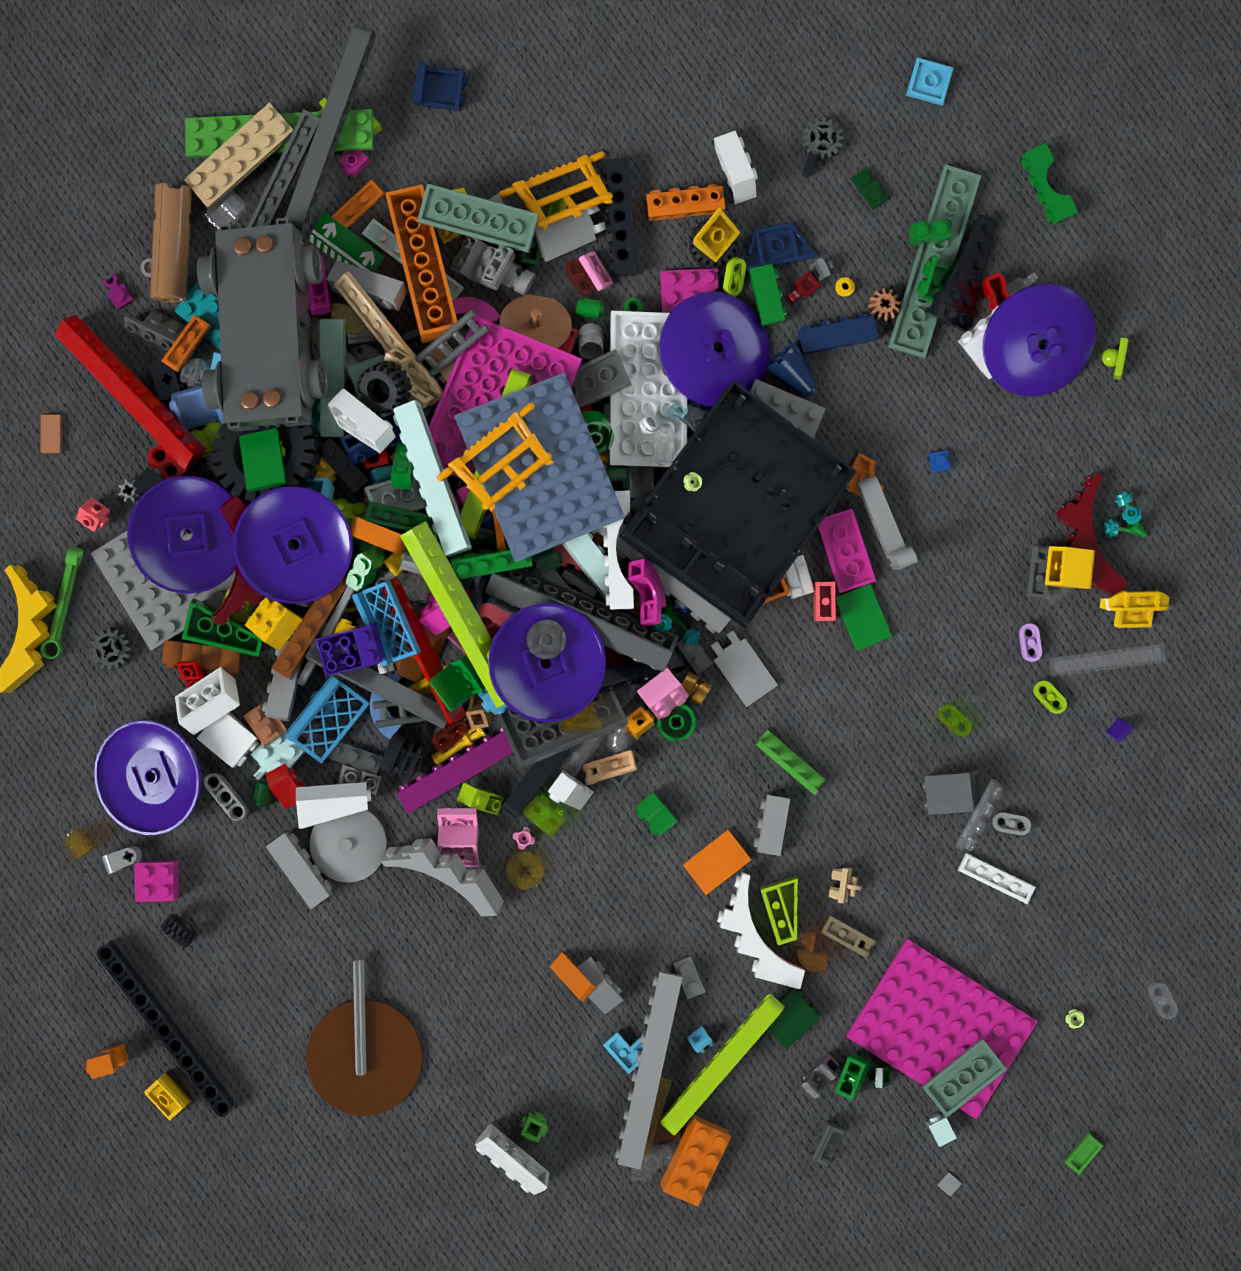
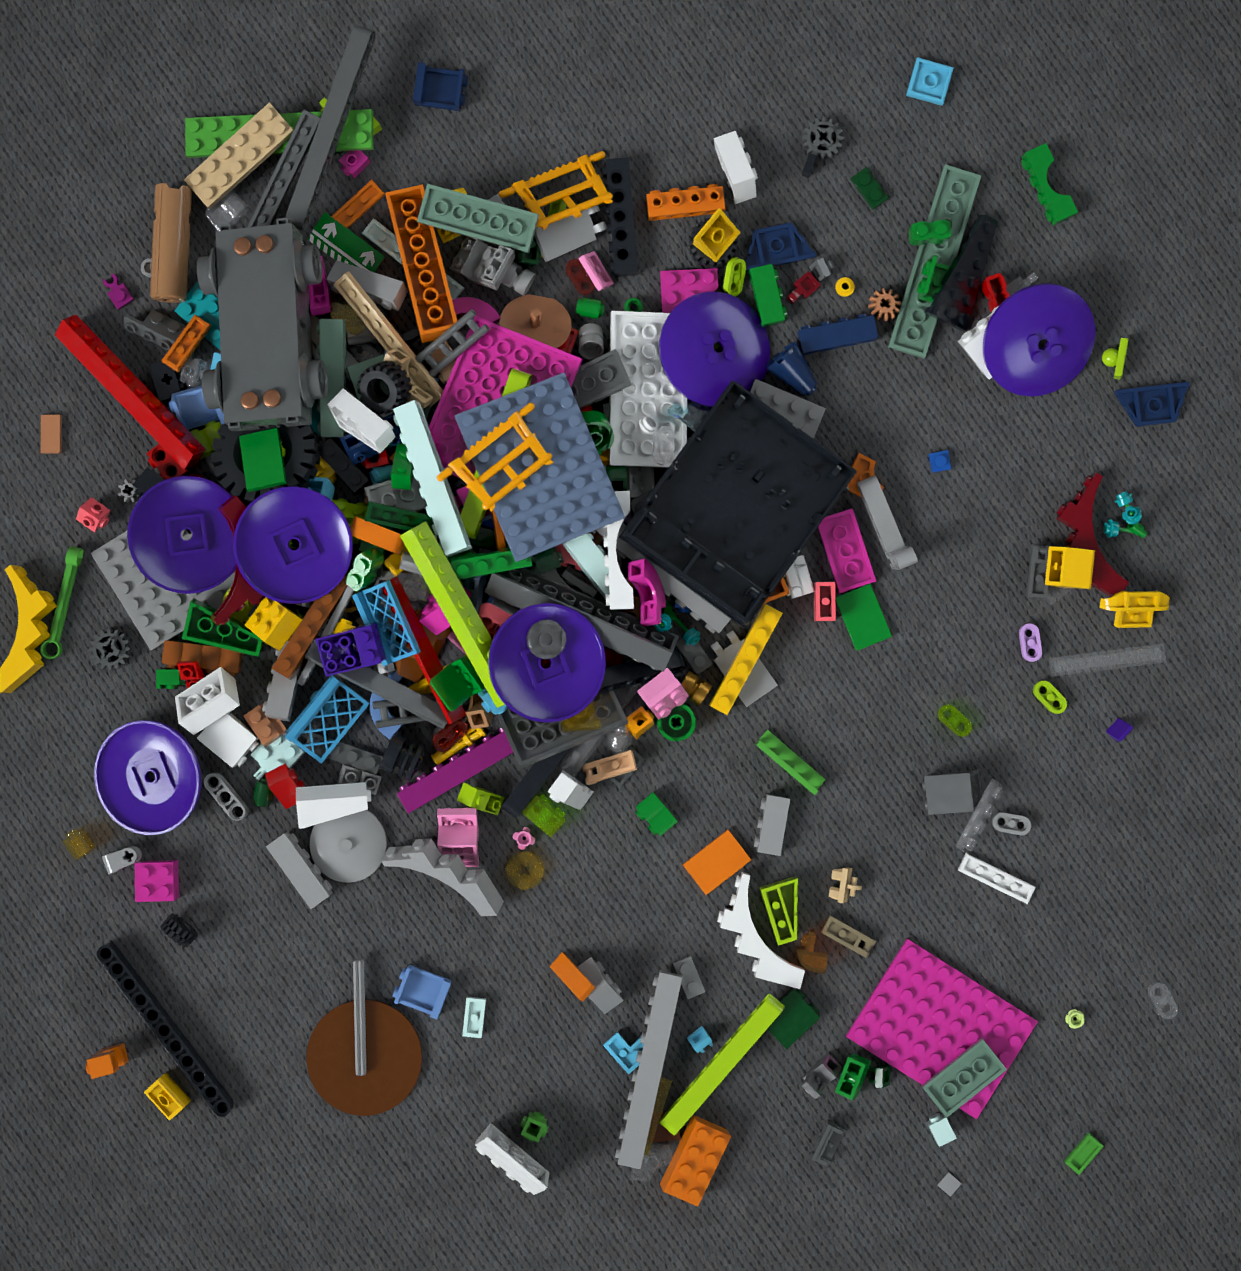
(168, 677): none -> green brick
(422, 990): none -> medium blue panel
(474, 1017): none -> light aqua plate
(697, 481): yellowish green plate -> none
(745, 659): none -> yellow brick
(1153, 403): none -> dark blue wing

